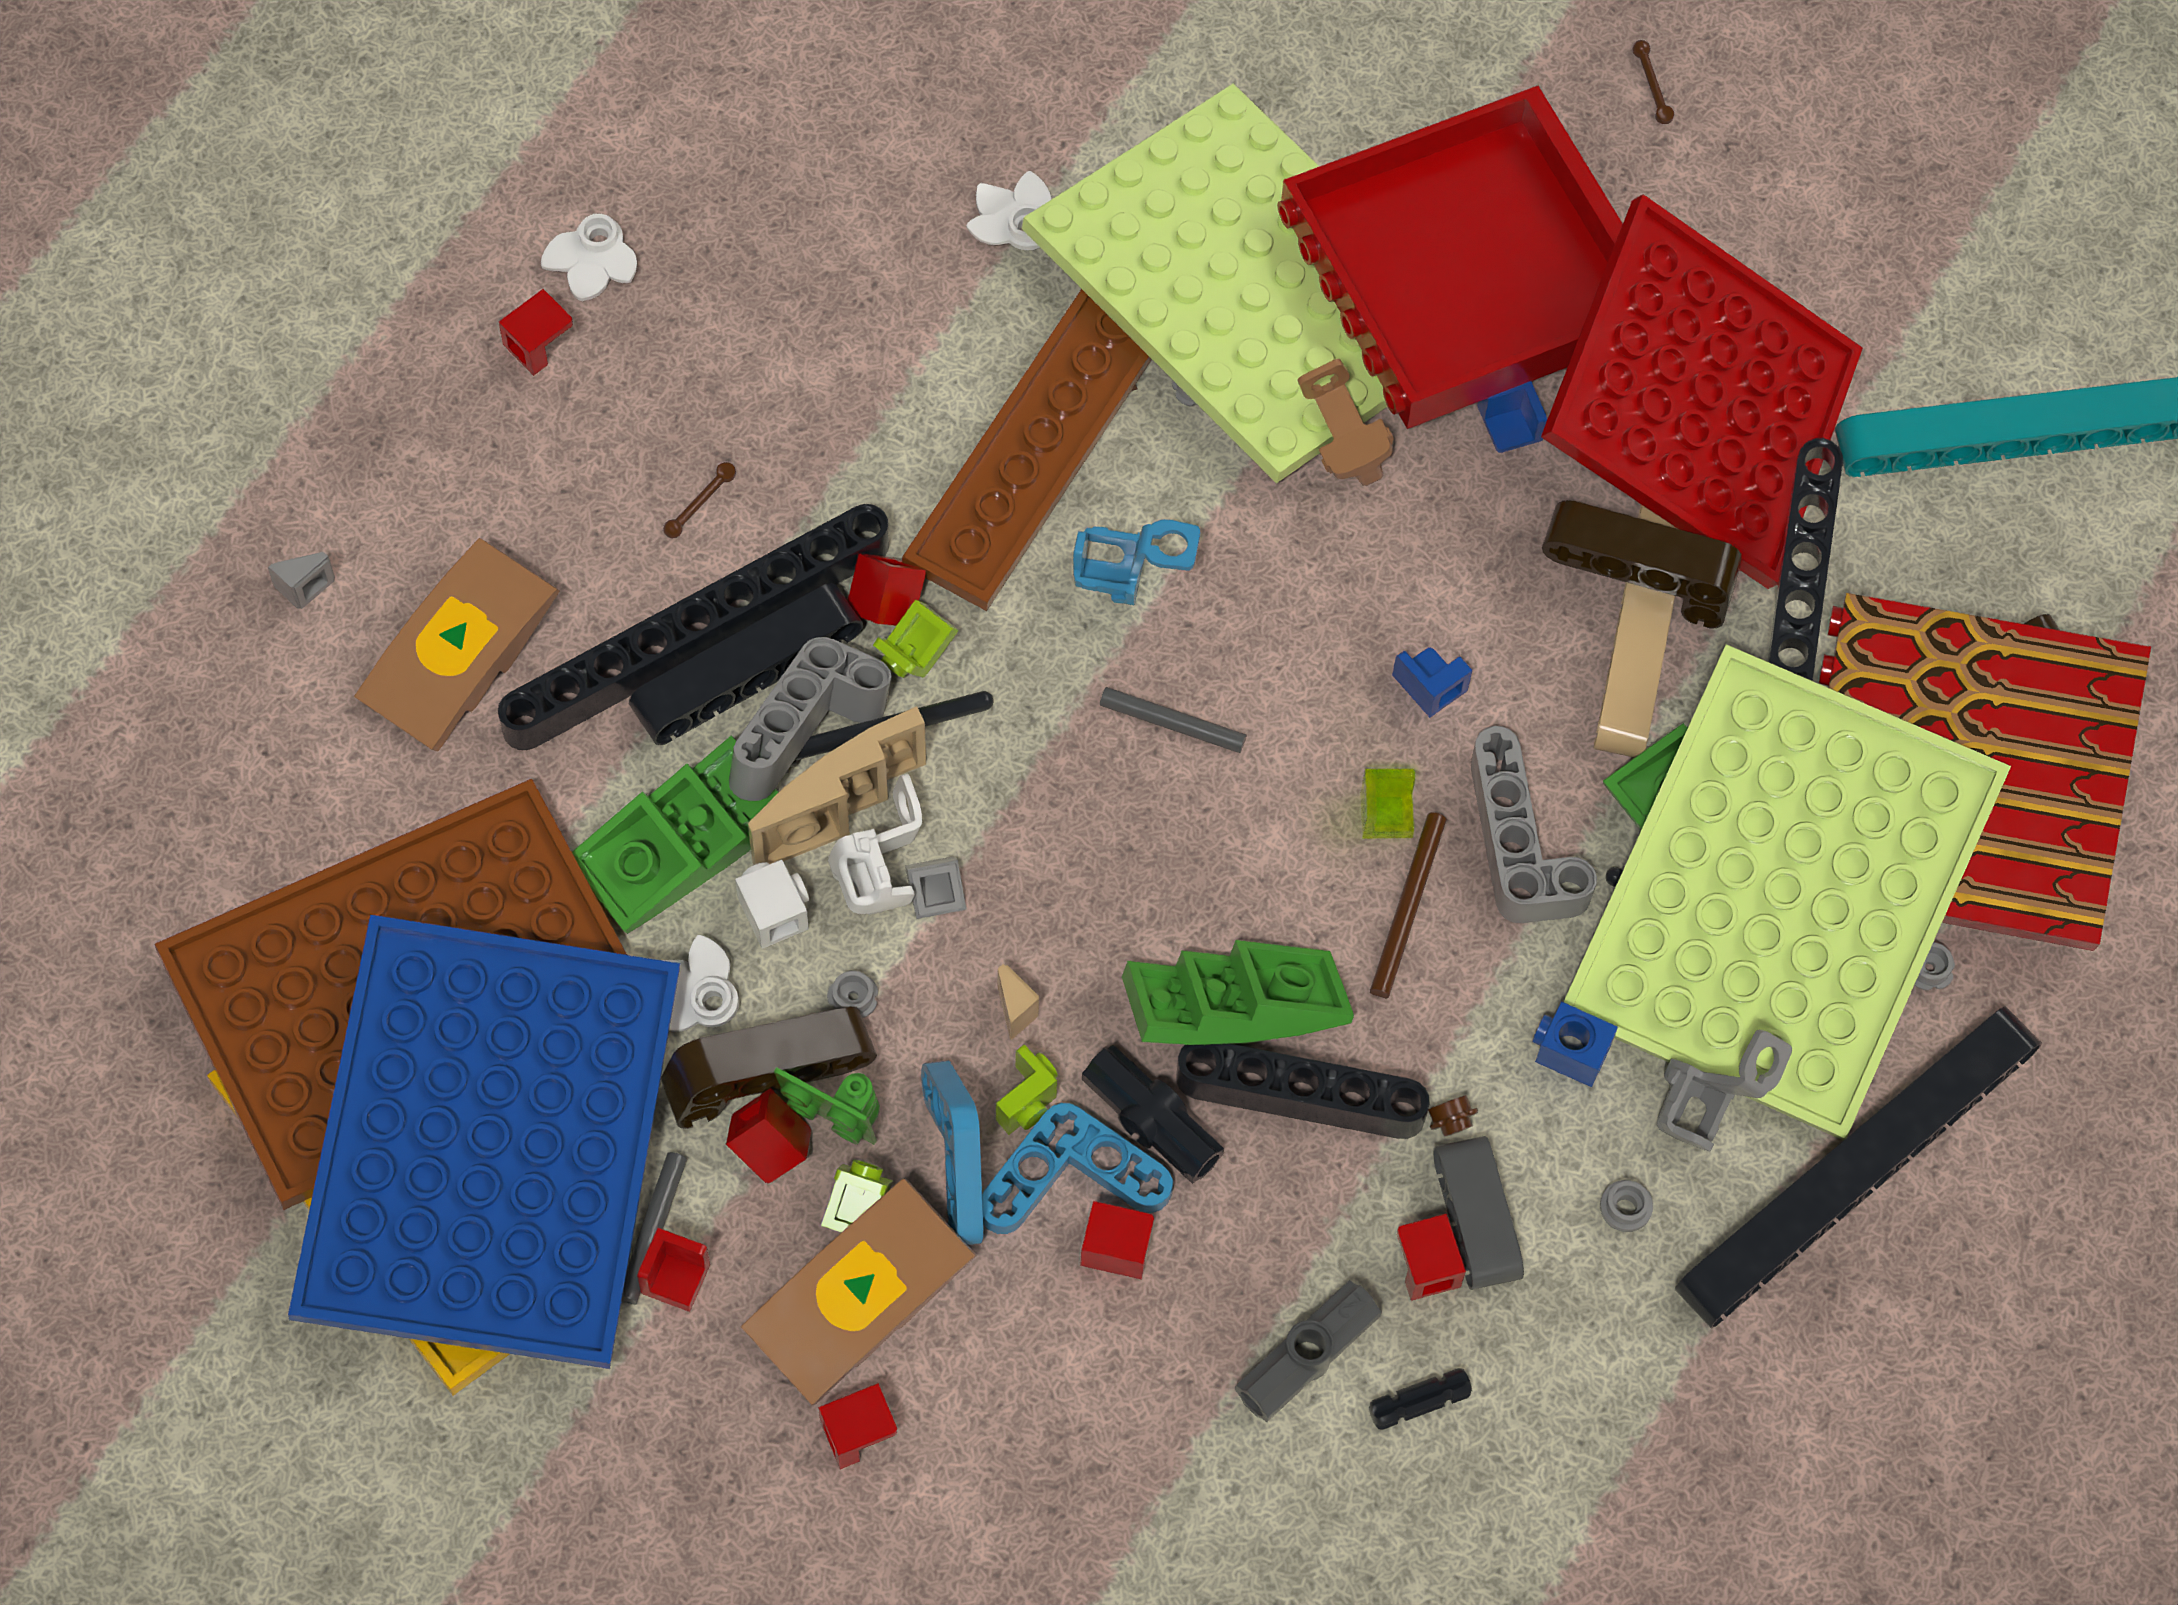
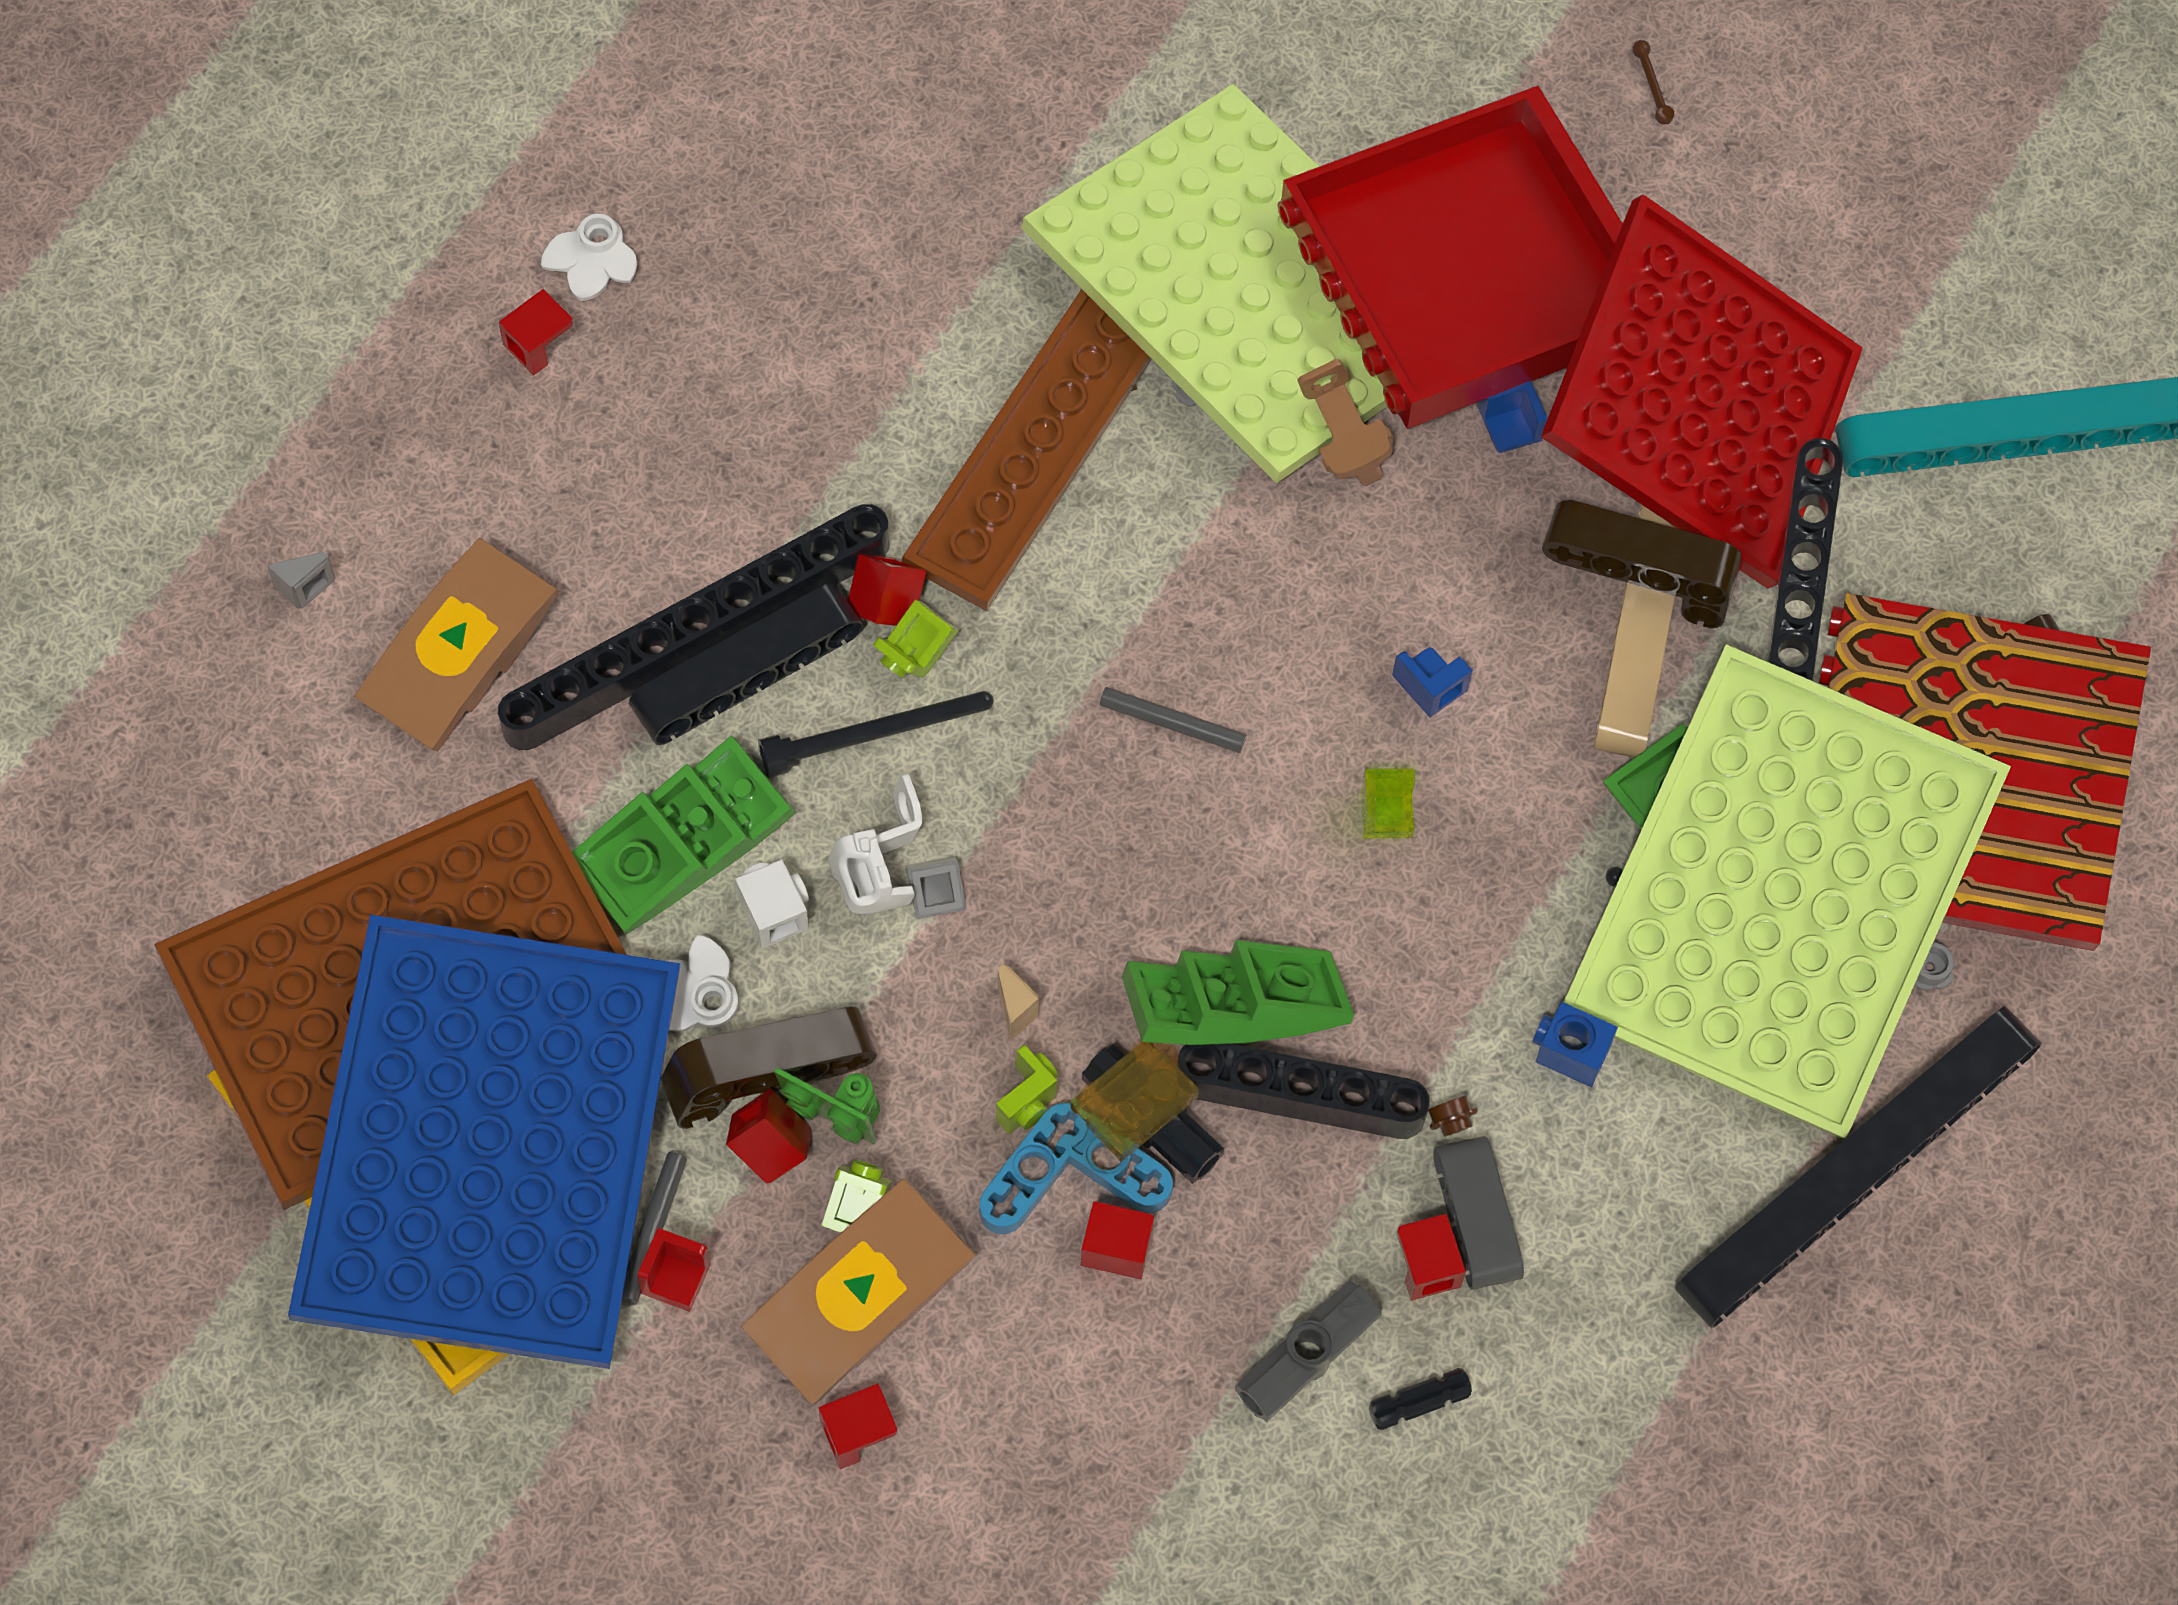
(725, 473): reddish brown hinge -> none
(818, 680): light grey beam -> none
(842, 782): tan slope -> none
(857, 983): light grey plate -> none
(959, 1125): dark azure beam -> none
(1004, 211): white plate -> none
(1123, 578): dark azure piece -> none
(1134, 1099): none -> clear yellow plate
(1408, 905): reddish brown bar -> none
(1518, 826): light grey beam -> none
(1628, 1191): light grey plate -> none
(1718, 1089): light grey piece -> none

